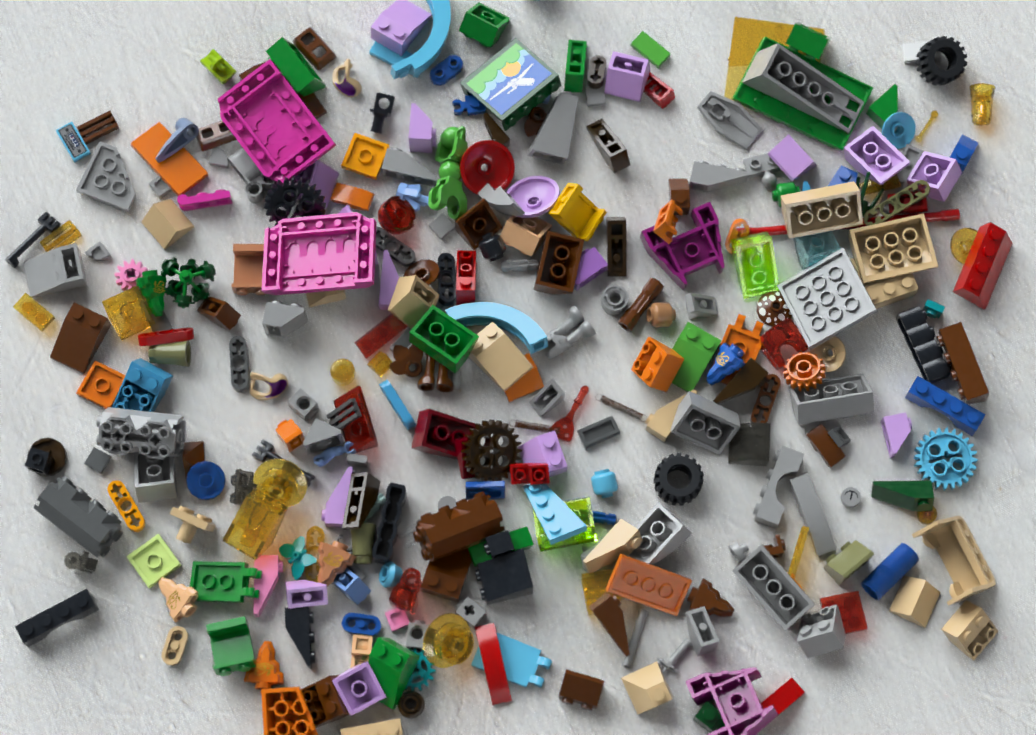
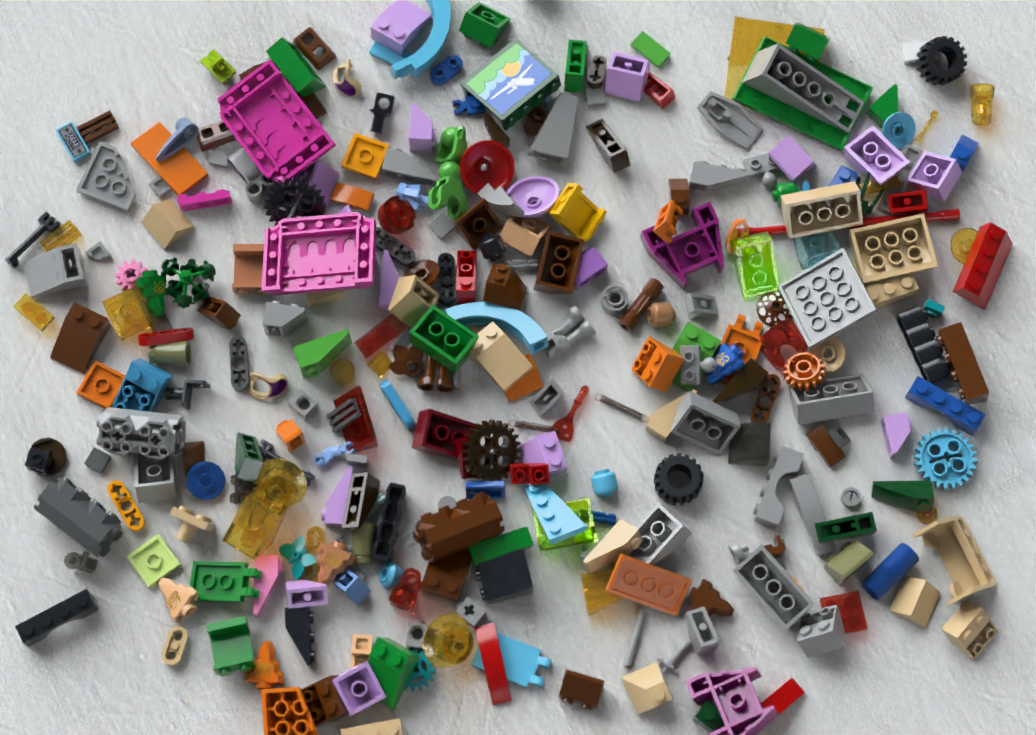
(186, 392): none -> black bracket
(247, 458): none -> slope
(320, 353): none -> bright green slope
(322, 437): light grey slope -> none
(362, 622): blue plate -> none
(397, 619): bright pink tile -> none
(417, 703): dark brown cone -> none
(499, 544): black brick -> none
(504, 287): none -> reddish brown slope
(598, 432): dark grey tile -> none
(612, 619): reddish brown slope -> none
(616, 246): dark brown slope -> none
(692, 364): none -> light grey plate
(798, 551): clear yellow tile -> none
(846, 528): none -> dark green slope
(895, 201): olive beam -> none

